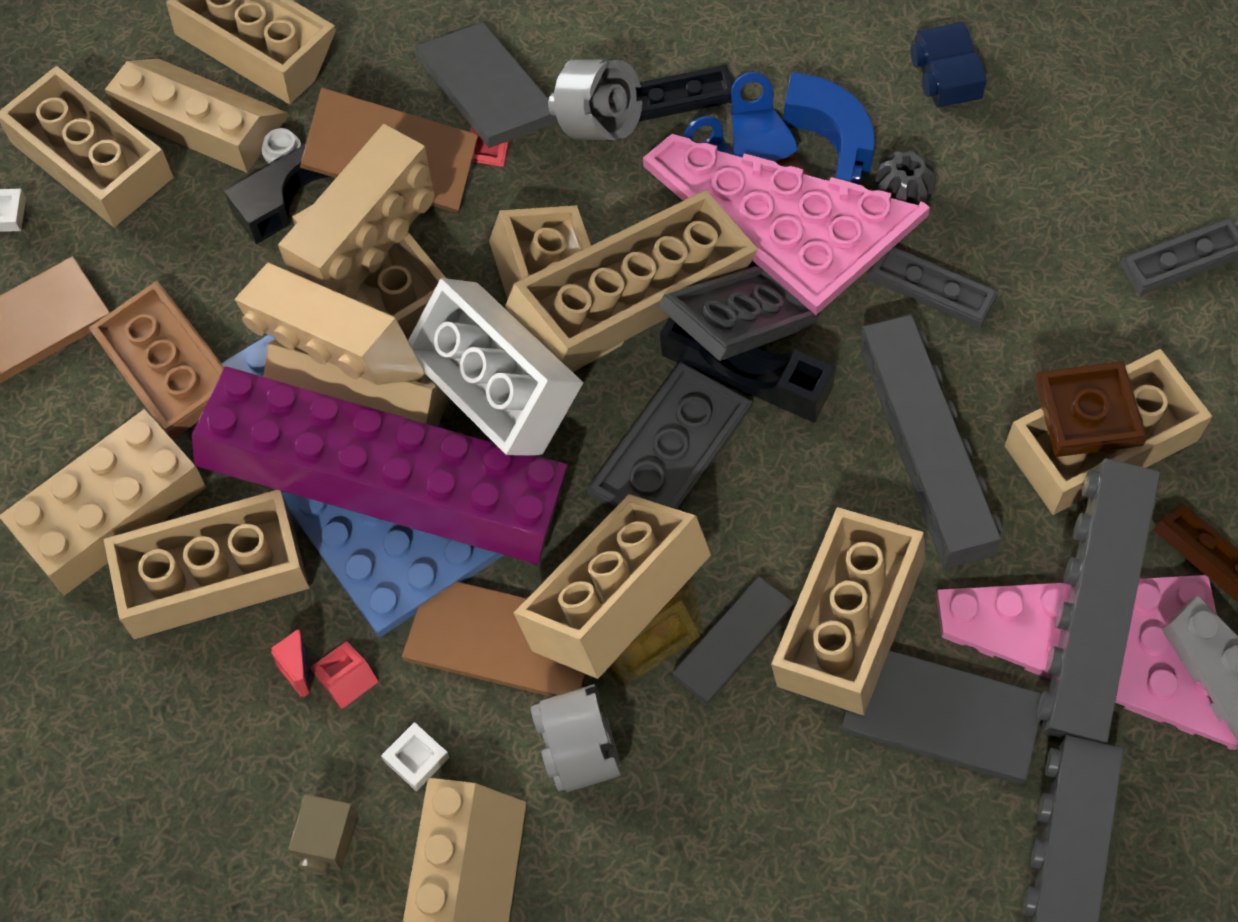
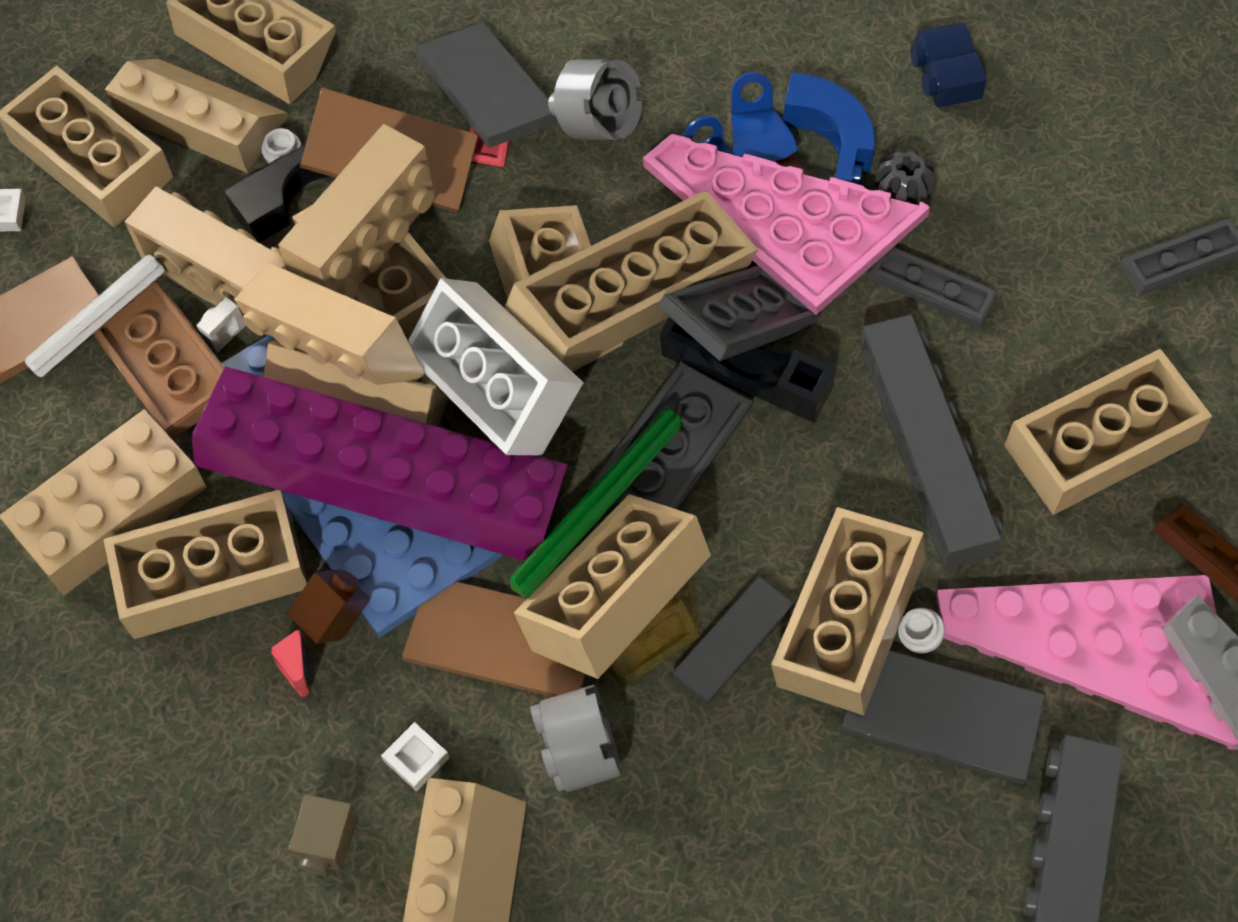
(94, 315): none -> white axle
(197, 247): none -> tan brick
(220, 324): none -> white plate
(329, 605): none -> reddish brown brick
(344, 674): coral slope -> none
(595, 503): none -> green axle
(684, 92): black tile -> none
(921, 630): none -> white plate
(1090, 409): reddish brown tile -> none
(1099, 601): dark grey brick -> none

